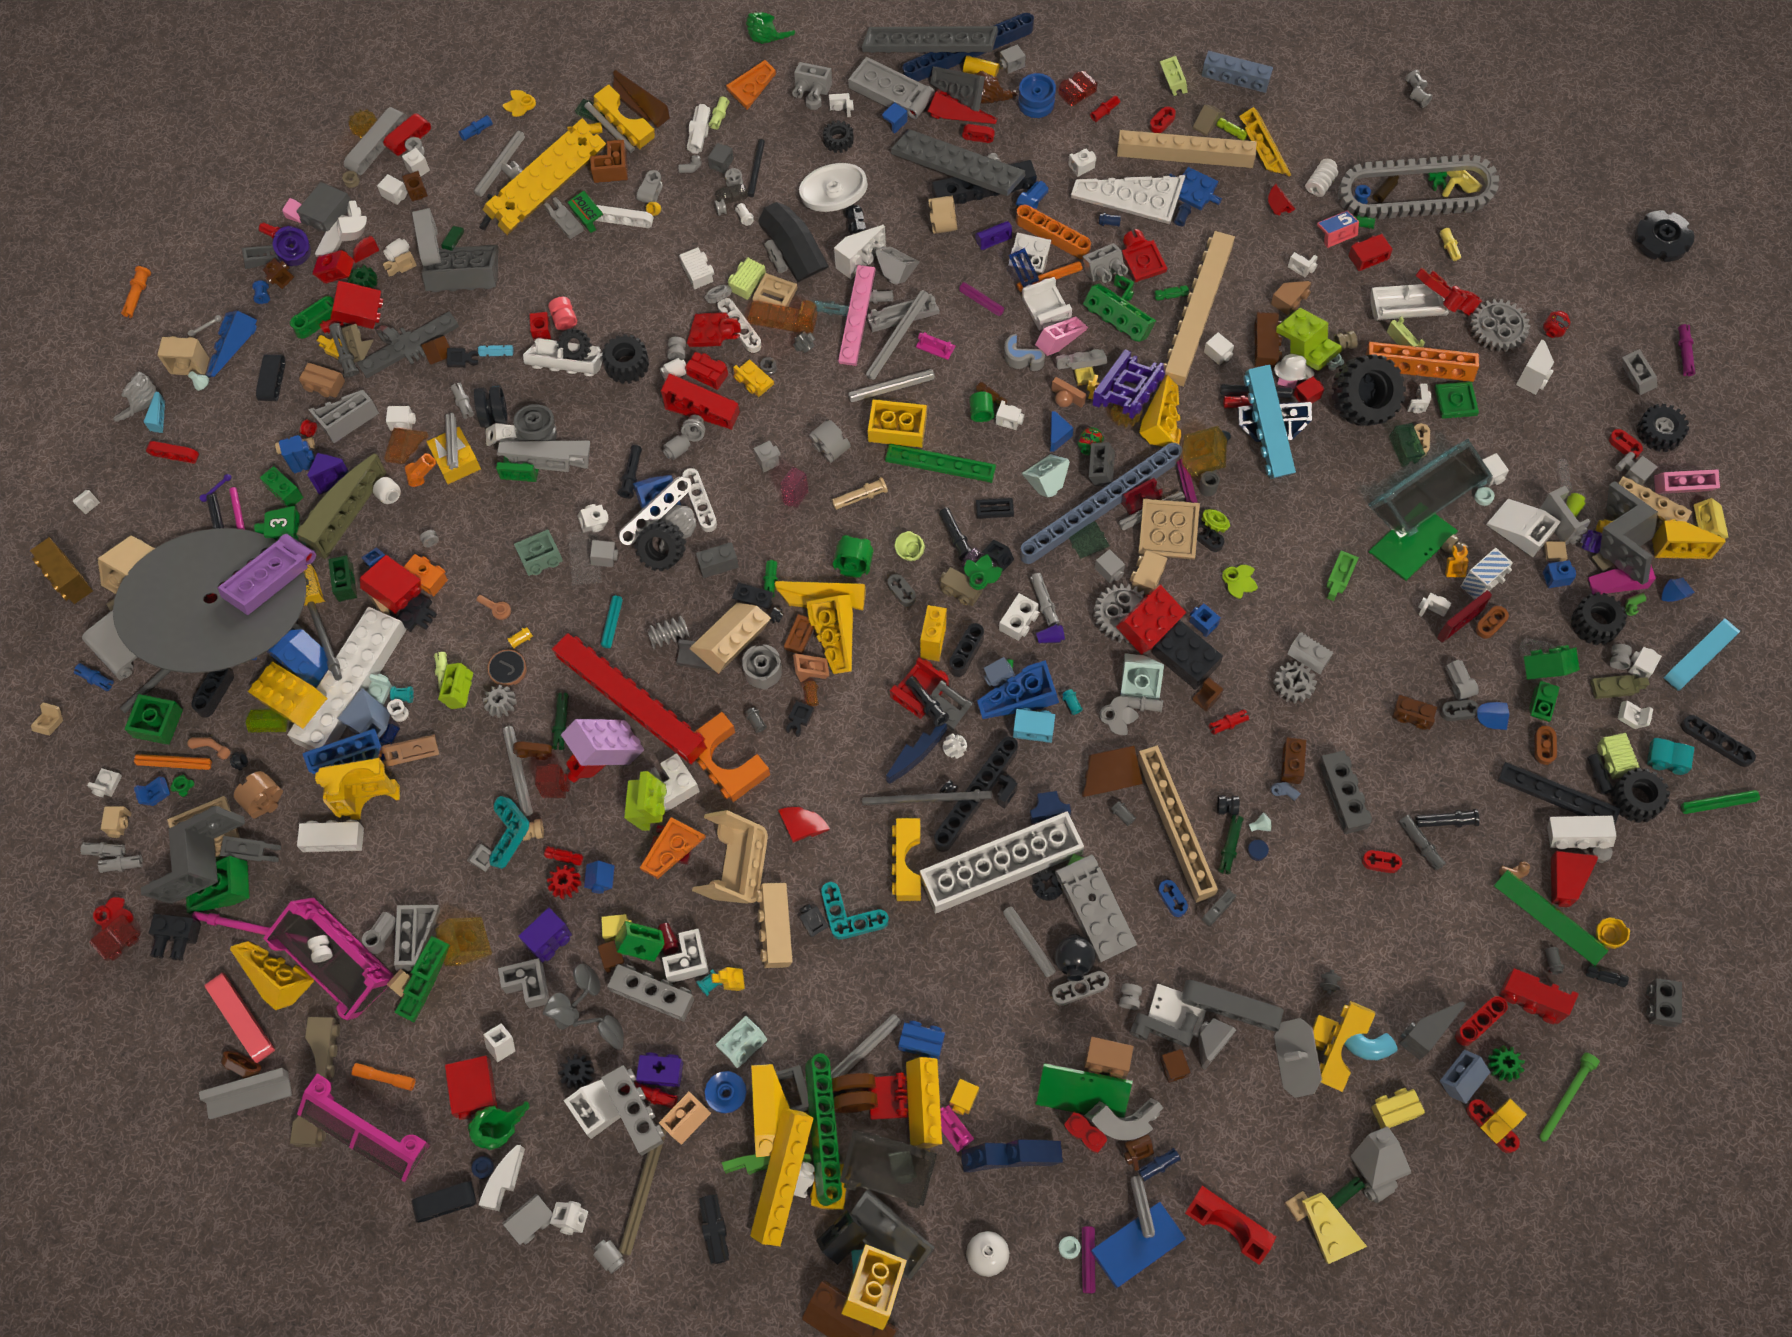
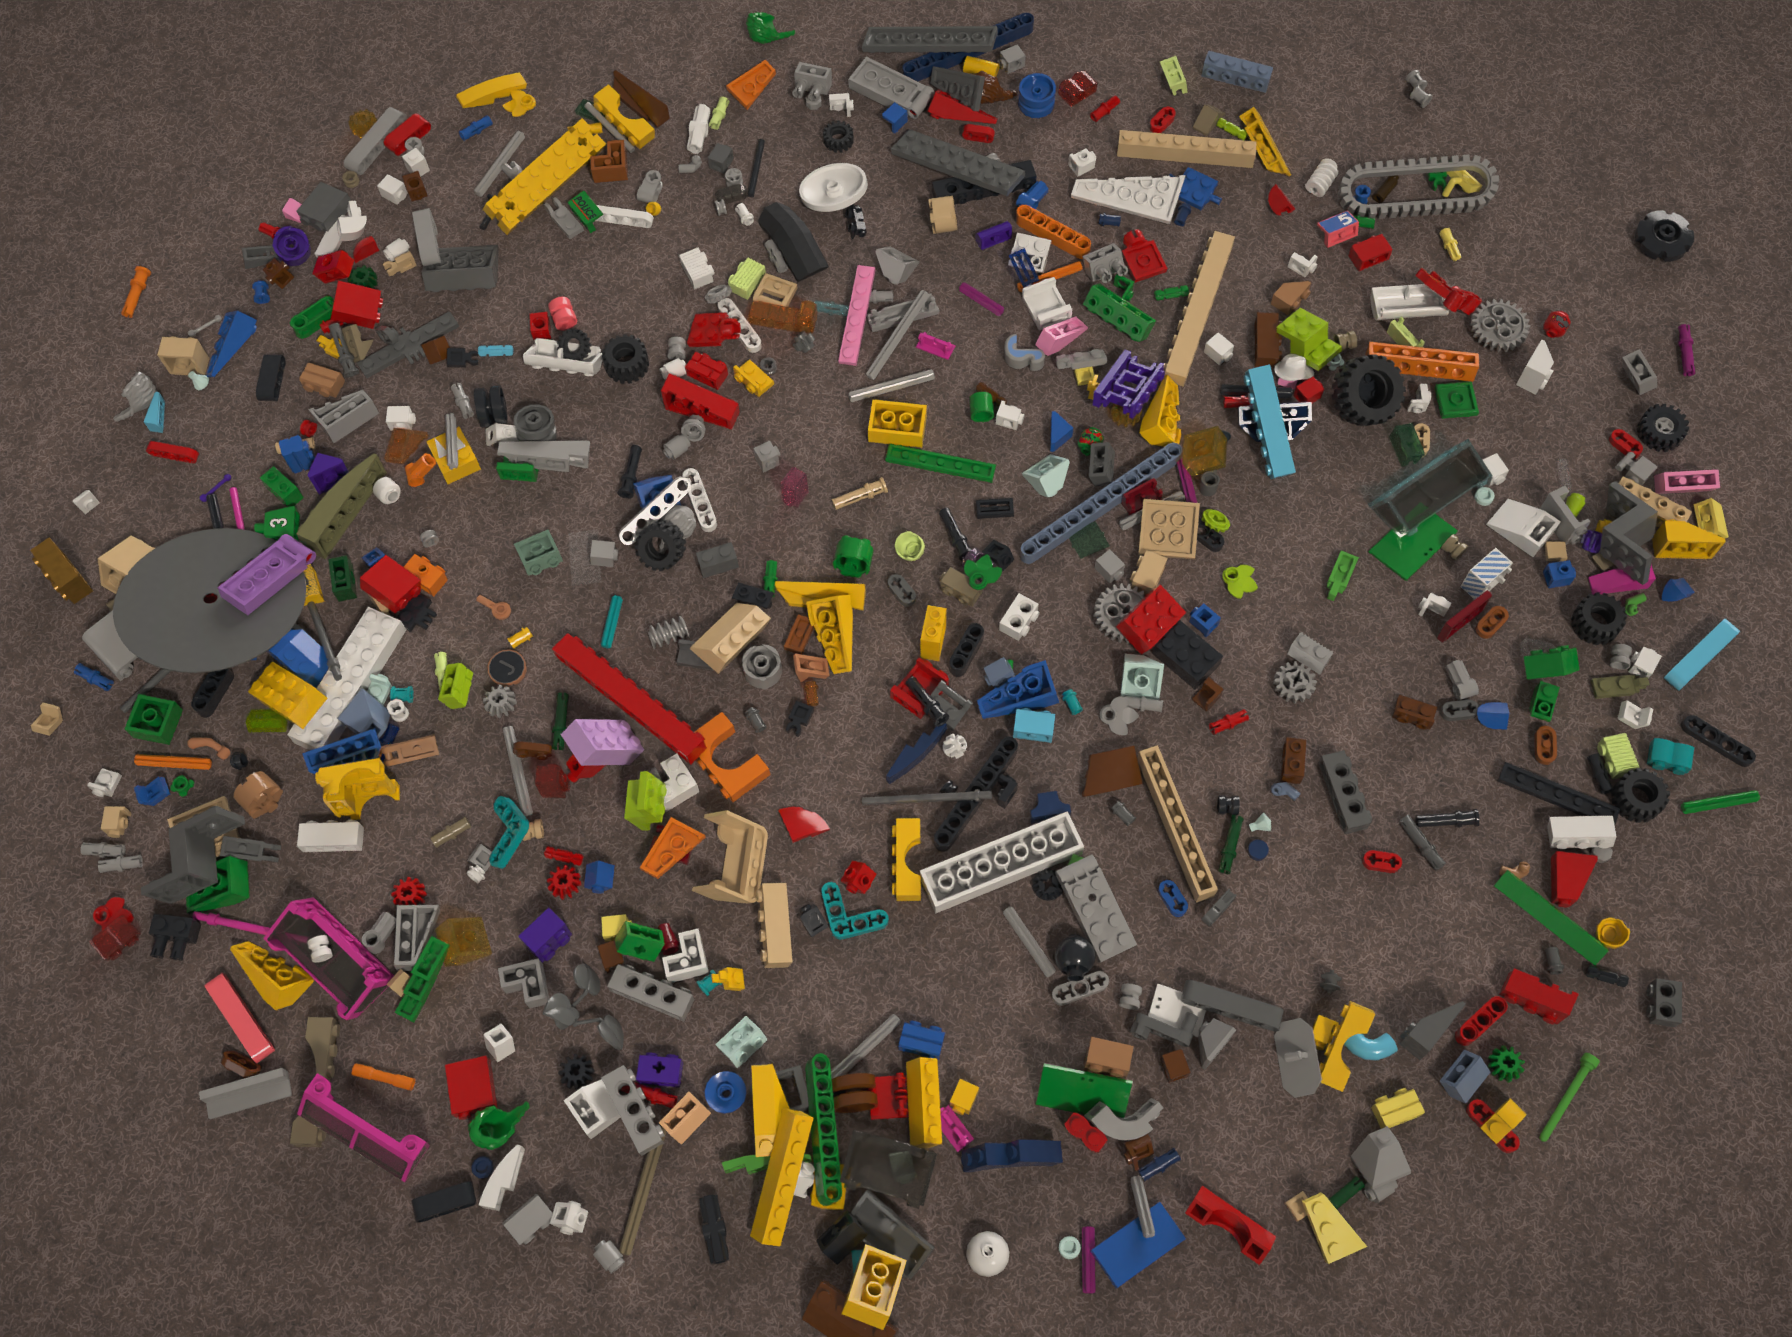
(409, 886): none -> red gear
(451, 832): none -> dark tan pin
(452, 238): dark green piece -> none
(476, 873): none -> white plate
(489, 90): none -> yellow slope
(593, 518): white brick -> none
(776, 615): black plate -> none
(829, 440): light grey brick -> none
(858, 250): white slope -> none
(858, 877): none -> red brick
(1046, 604): light grey pin -> none
(1051, 635): dark purple cone -> none
(1067, 394): nougat tile -> none
(1458, 564): light orange plate -> none

